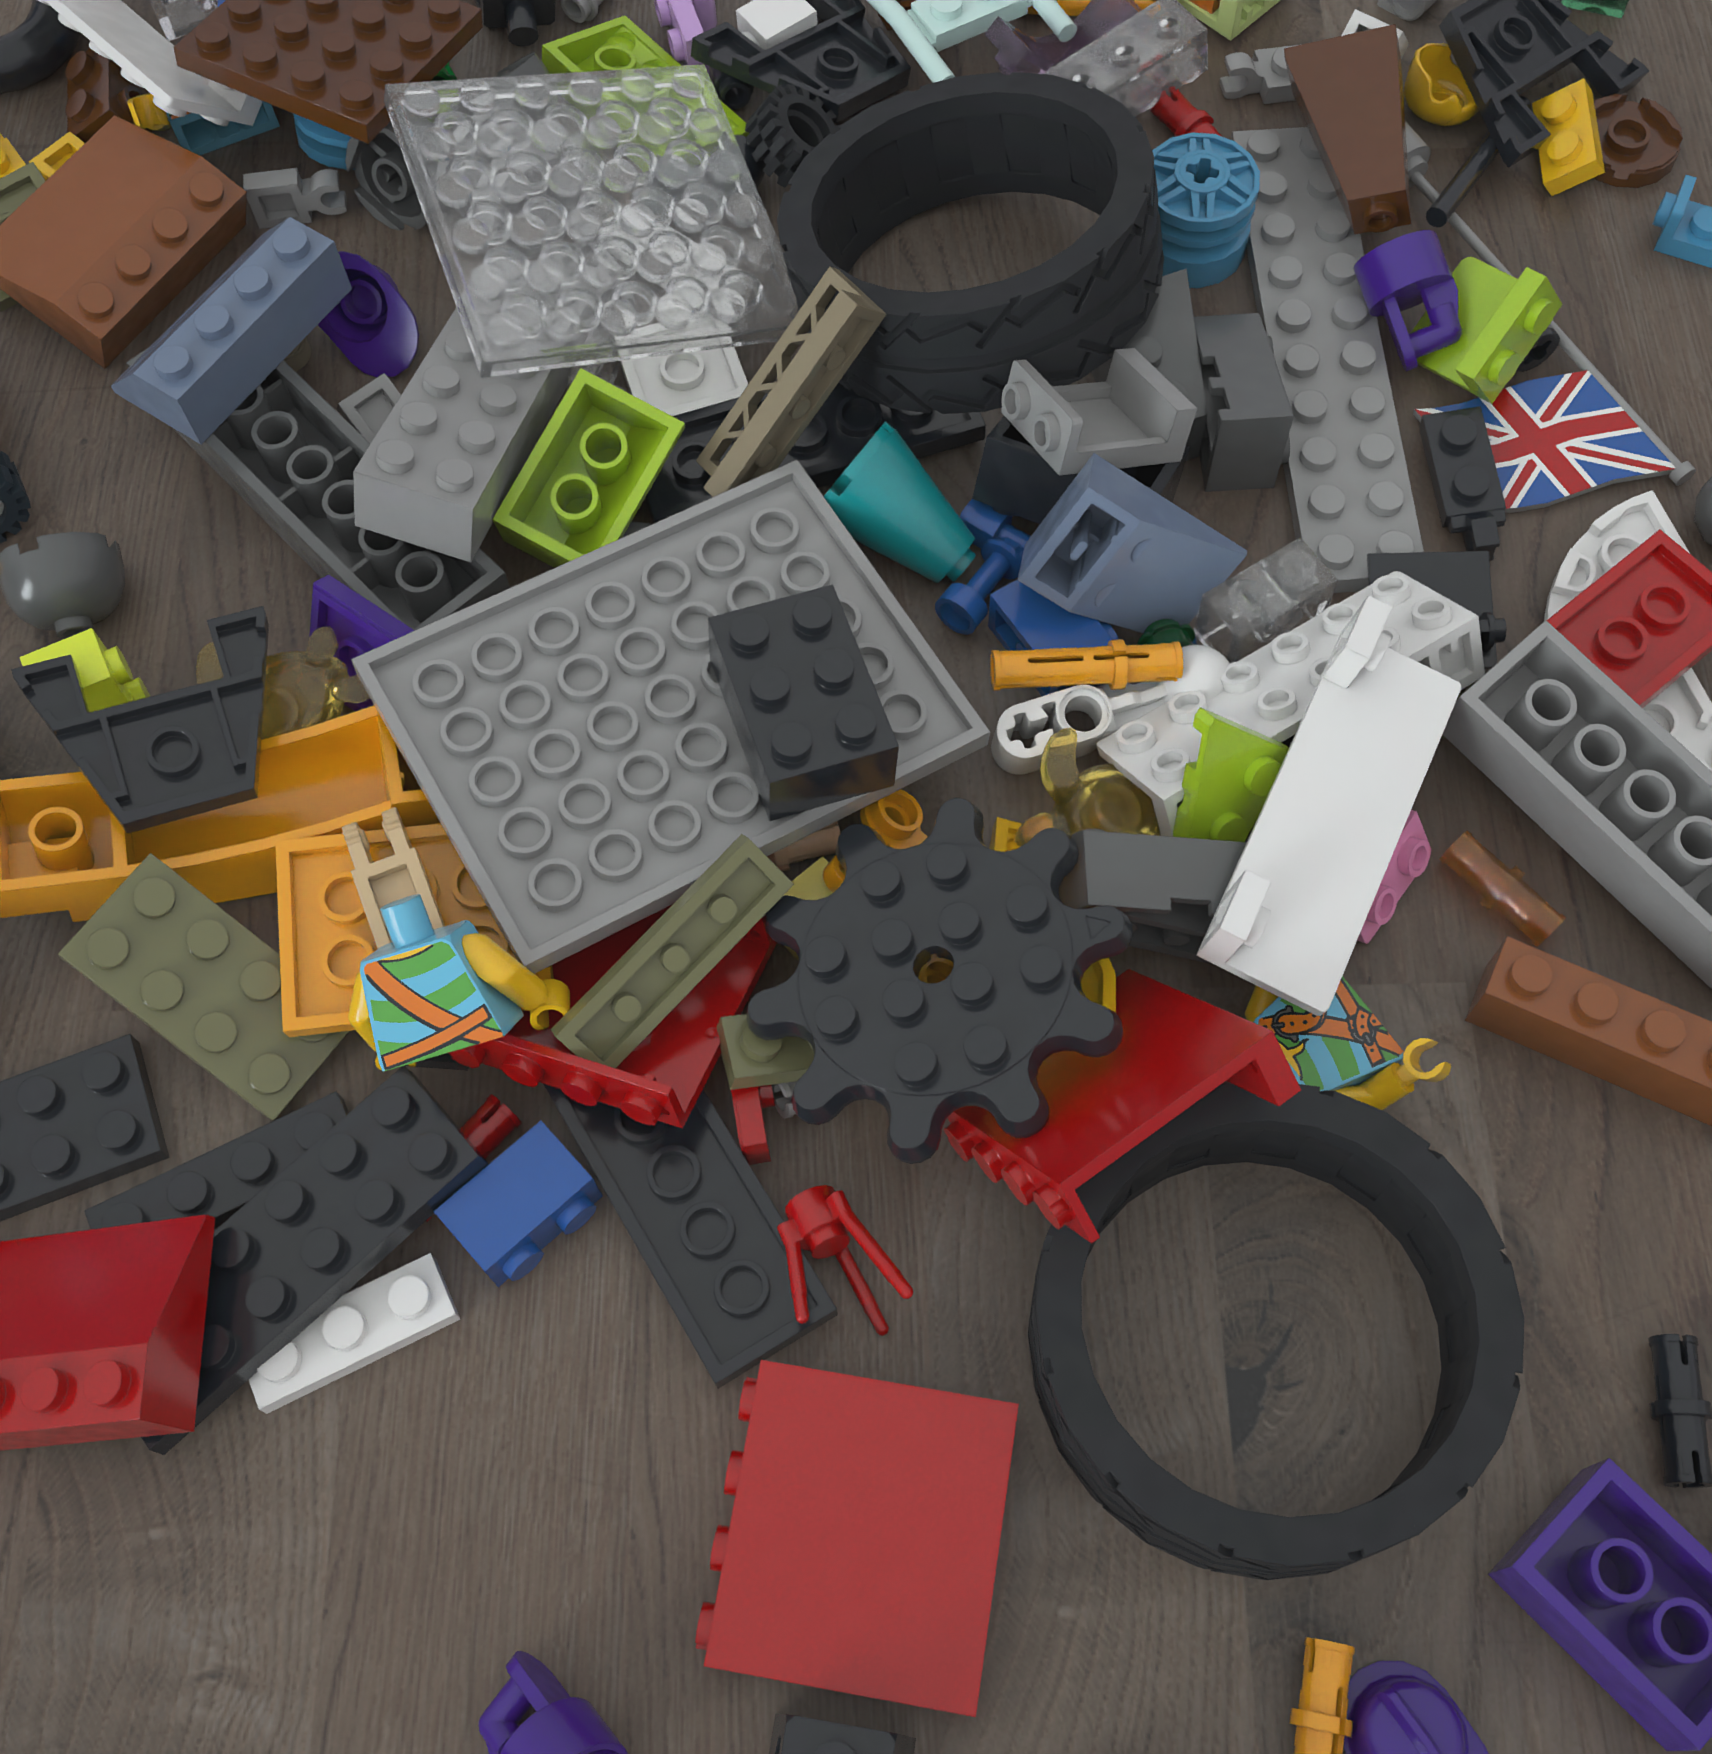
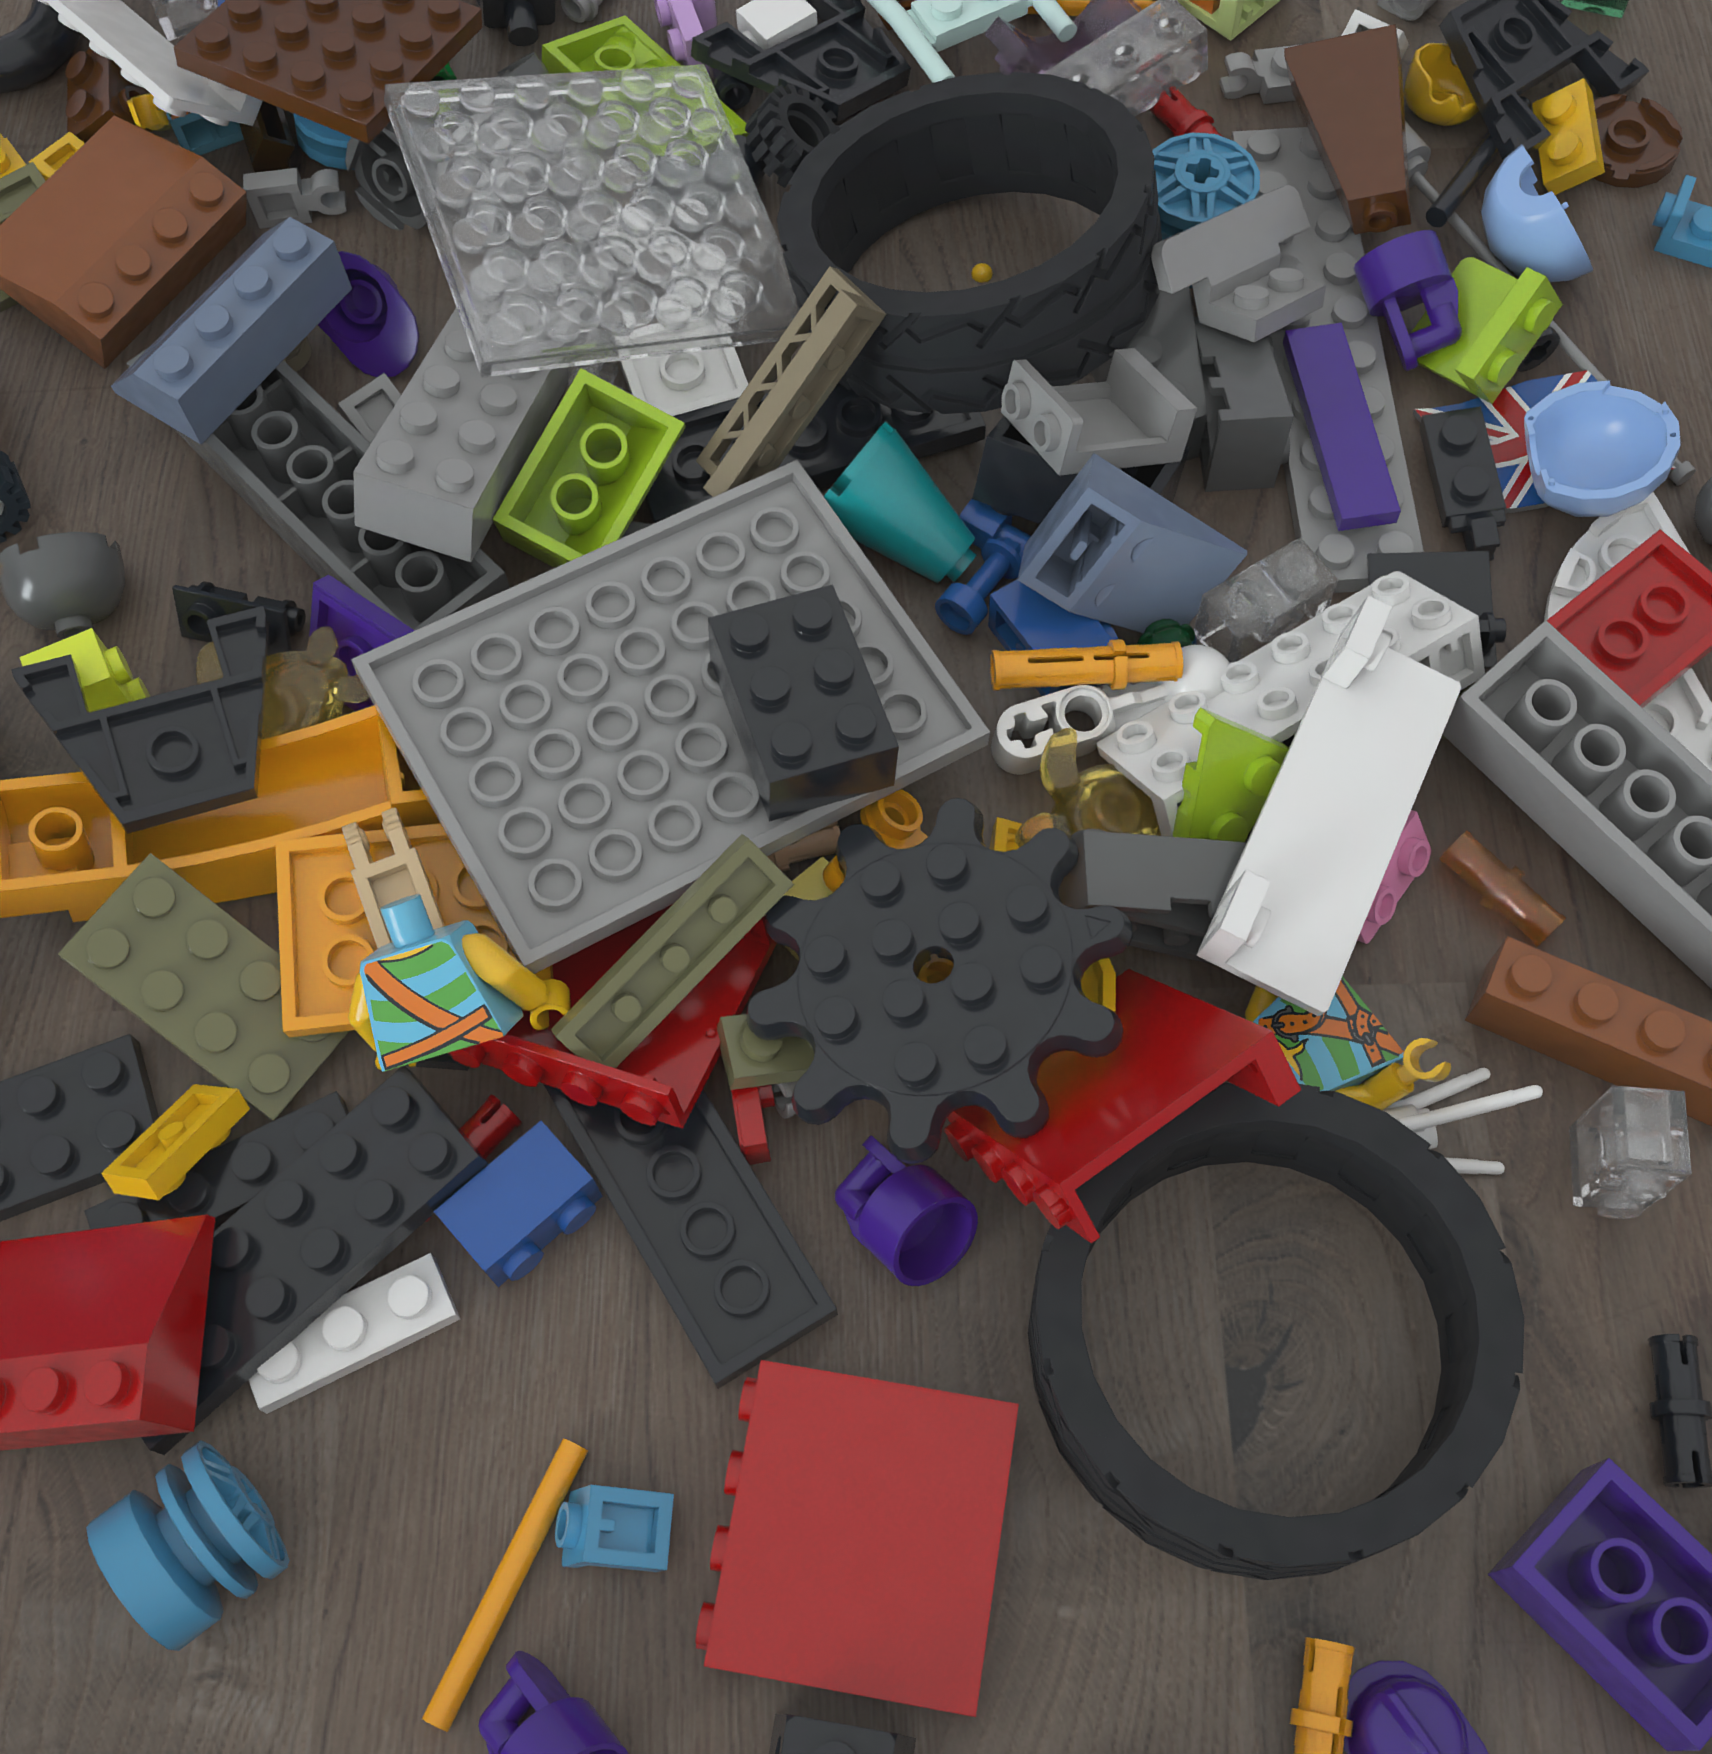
(170, 1556): none -> dark azure wheel
(176, 1142): none -> yellow plate
(207, 601): none -> black hinge
(268, 139): none -> dark brown piece
(504, 1586): none -> light orange bar
(615, 1528): none -> dark azure bracket
(820, 1224): red plant -> none
(908, 1221): none -> dark purple piece
(982, 273): none -> yellow piece
(1237, 264): none -> light grey plate
(1340, 427): none -> dark purple tile
(1424, 1122): none -> white plant
(1530, 227): none -> light blue cylinder
(1599, 448): none -> light blue cylinder
(1629, 1150): none -> clear brick

